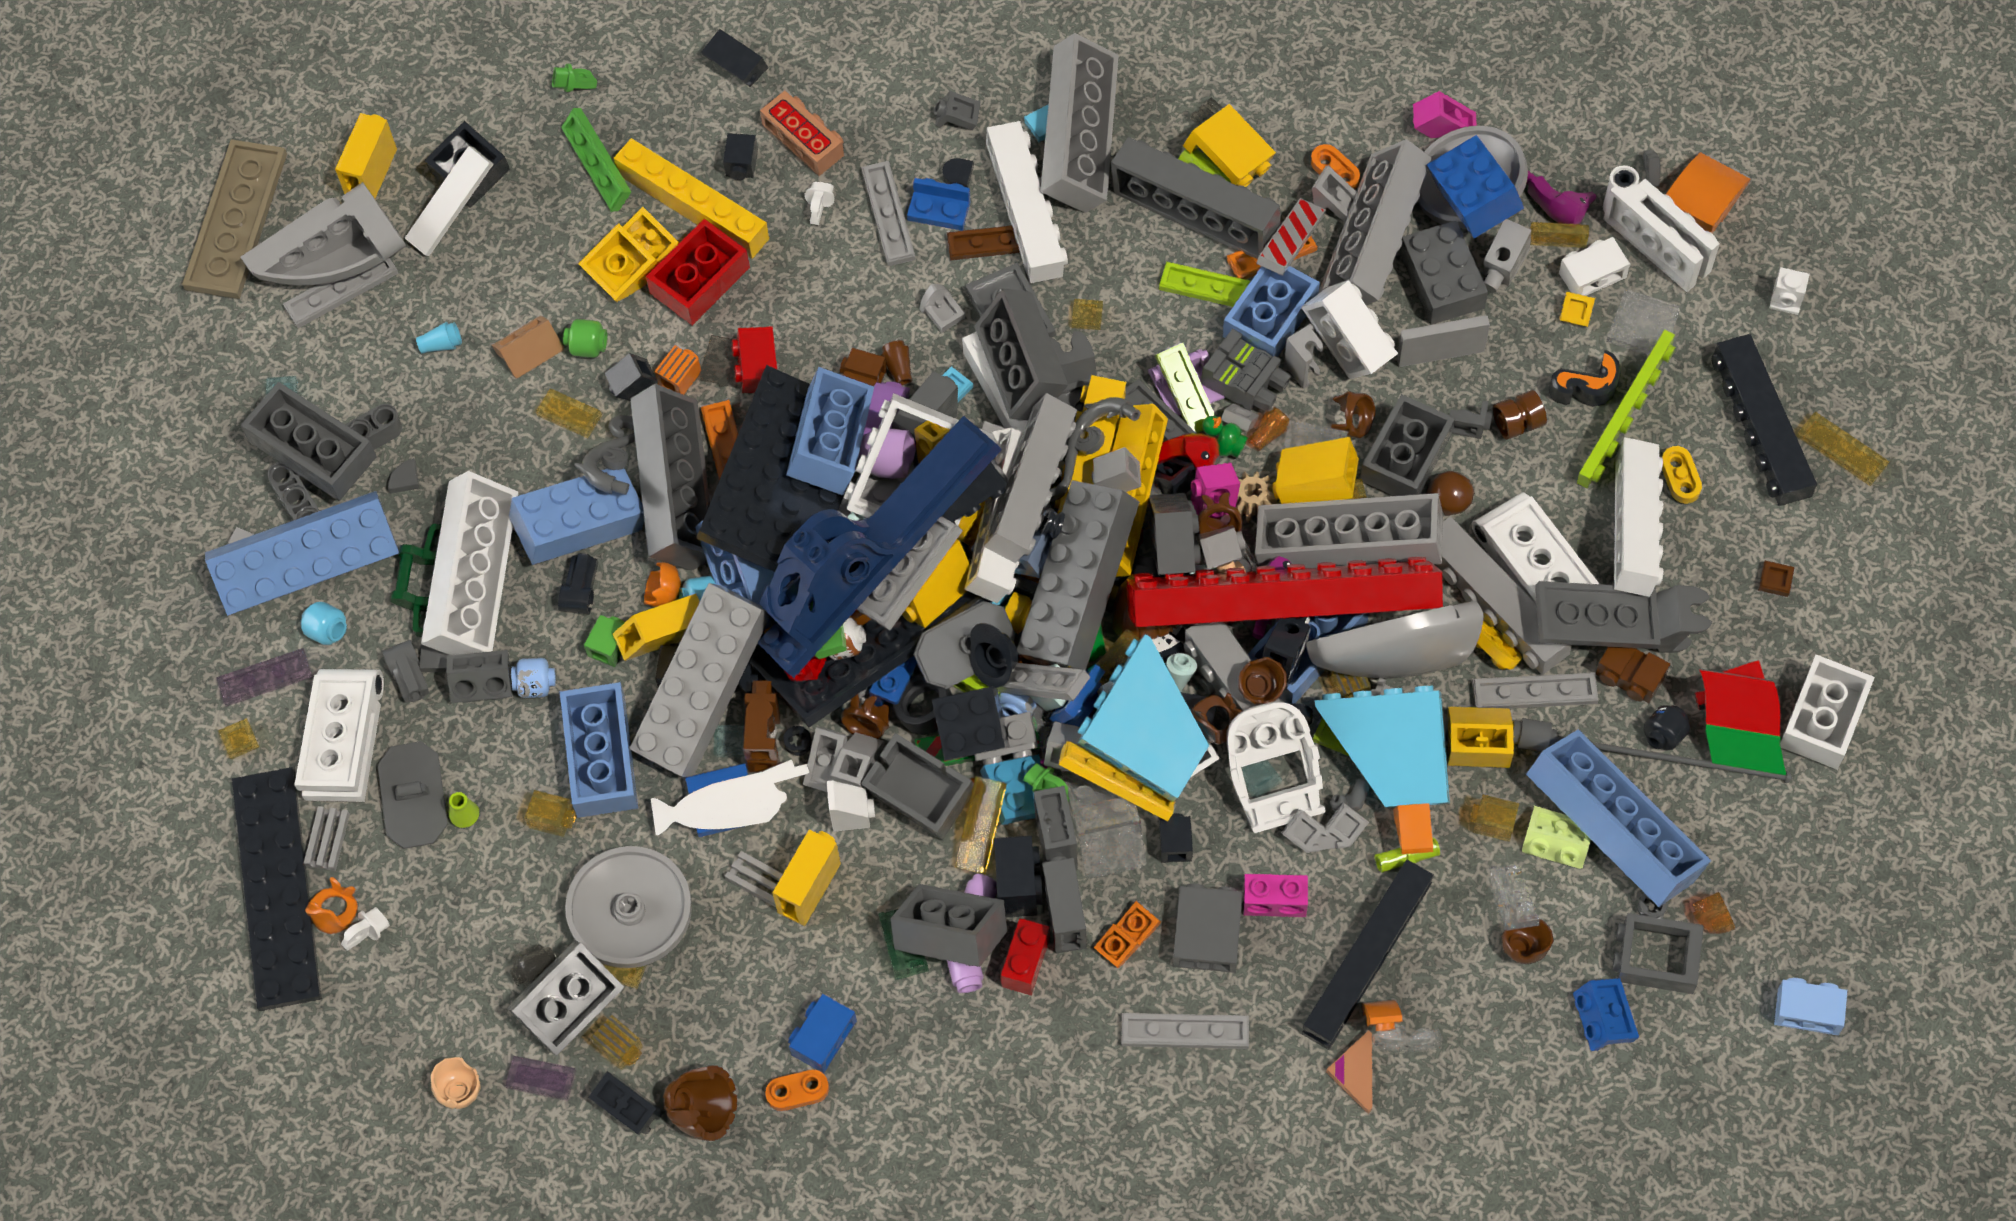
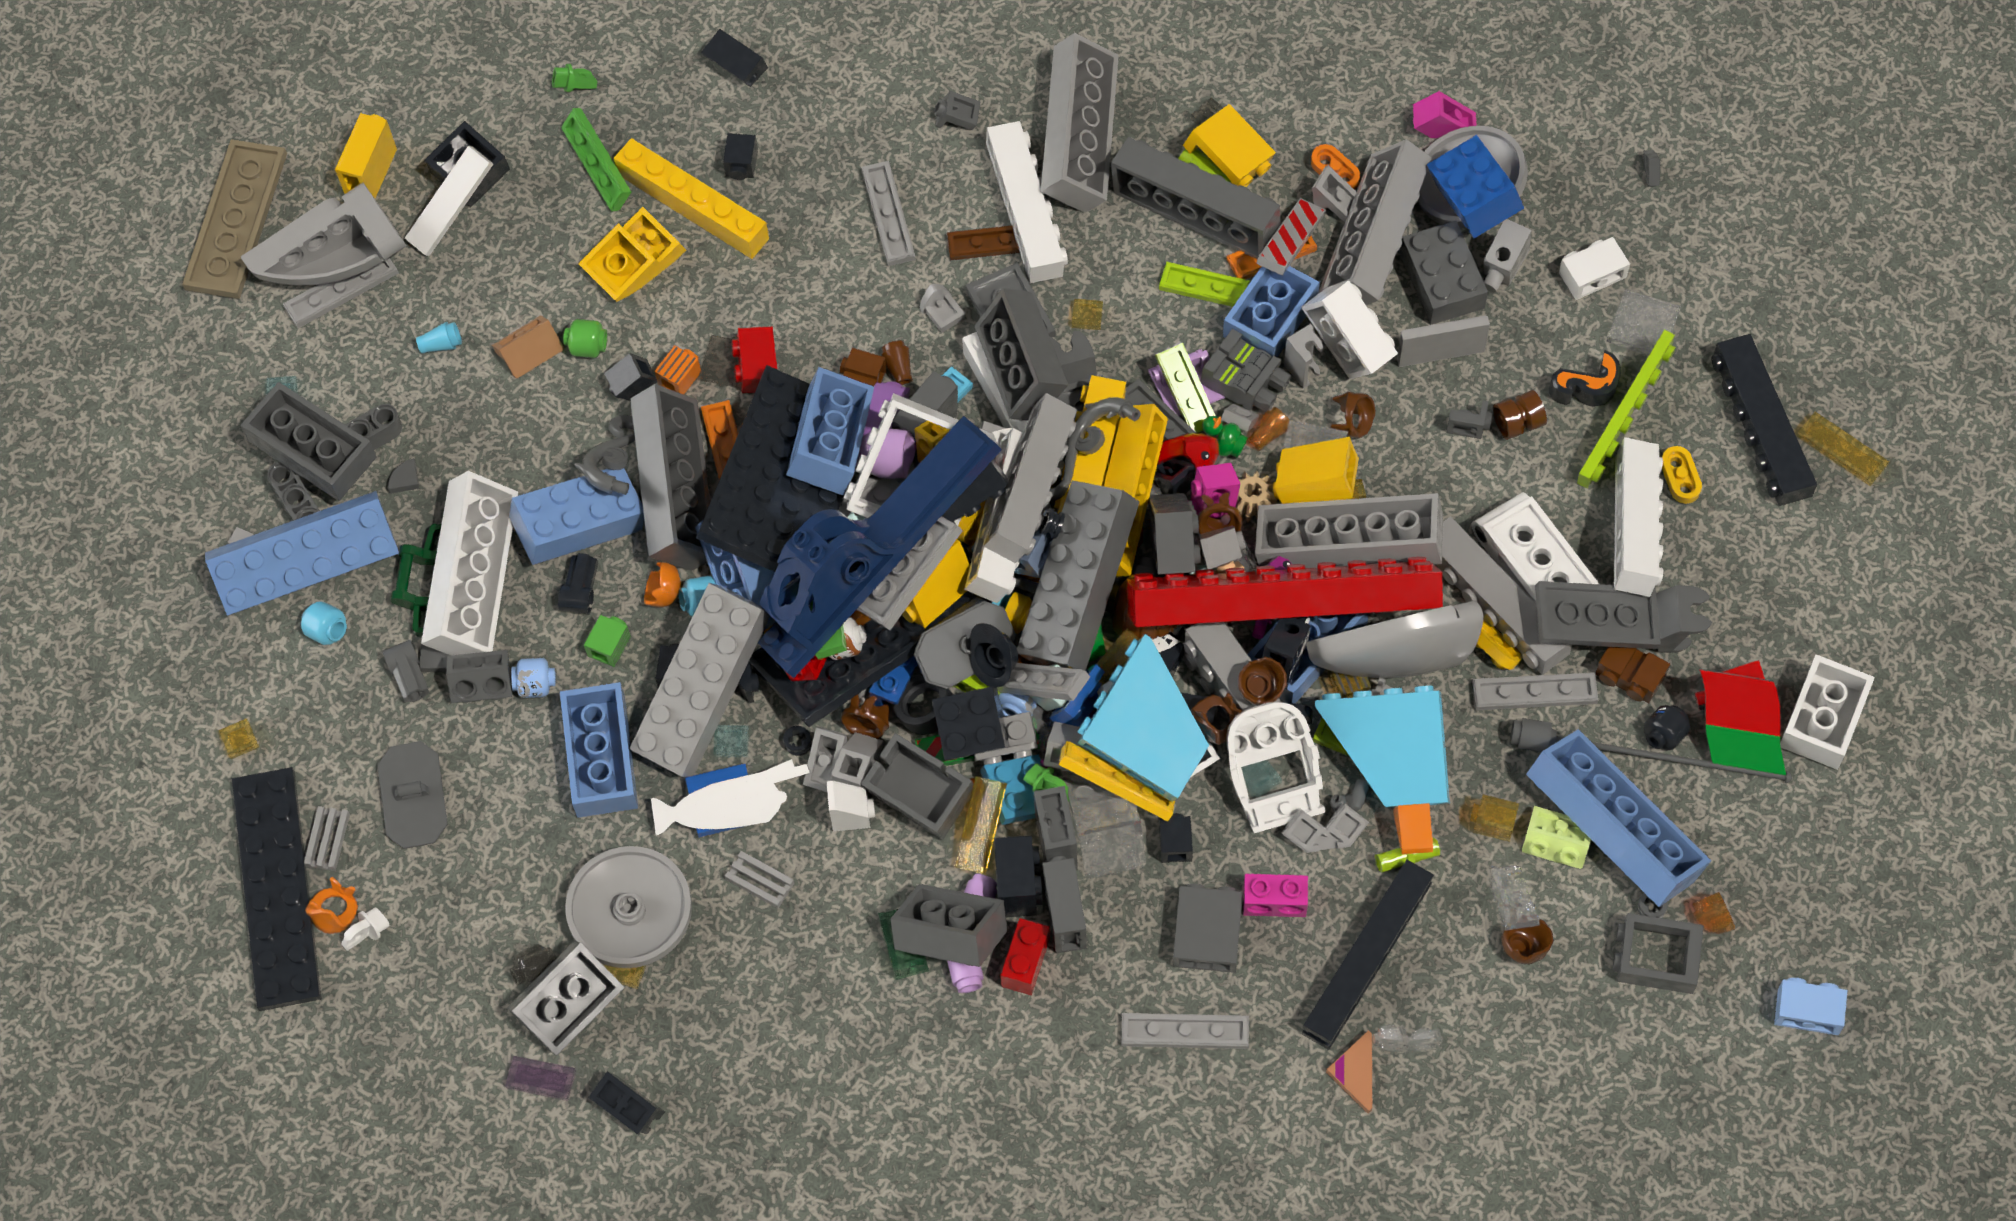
(264, 677): clear purple tile -> none
(339, 735): white hinge -> none
(449, 1074): light nougat hair -> none
(462, 810): lime cone -> none
(550, 813): clear yellow brick -> none
(568, 413): clear yellow tile -> none
(617, 1043): clear yellow brick -> none
(655, 627): yellow brick -> none
(698, 272): red brick -> none
(702, 1102): reddish brown hair -> none
(761, 728): reddish brown hips -> none
(797, 1091): orange plate -> none
(802, 132): nougat brick -> none
(807, 877): yellow brick -> none
(819, 196): white piece -> none
(822, 1033): blue brick -> none
(939, 204): blue bracket -> none
(958, 171): black tile -> none
(1037, 123): medium azure tile -> none
(1117, 470): light grey brick -> none
(1127, 934): orange slope -> none
(1181, 668): light aqua cone -> none
(1382, 1014): orange slope -> none
(1407, 448): dark grey brick -> none
(1453, 490): reddish brown hair -> none
(1480, 737): yellow slope -> none
(1559, 234): clear yellow tile -> none
(1562, 207): magenta animal -> none
(1577, 309): yellow tile -> none
(1605, 1013): blue bracket -> none
(1658, 228): white hinge -> none
(1707, 191): orange slope -> none
(1776, 578): reddish brown tile -> none
(1789, 291): white brick -> none

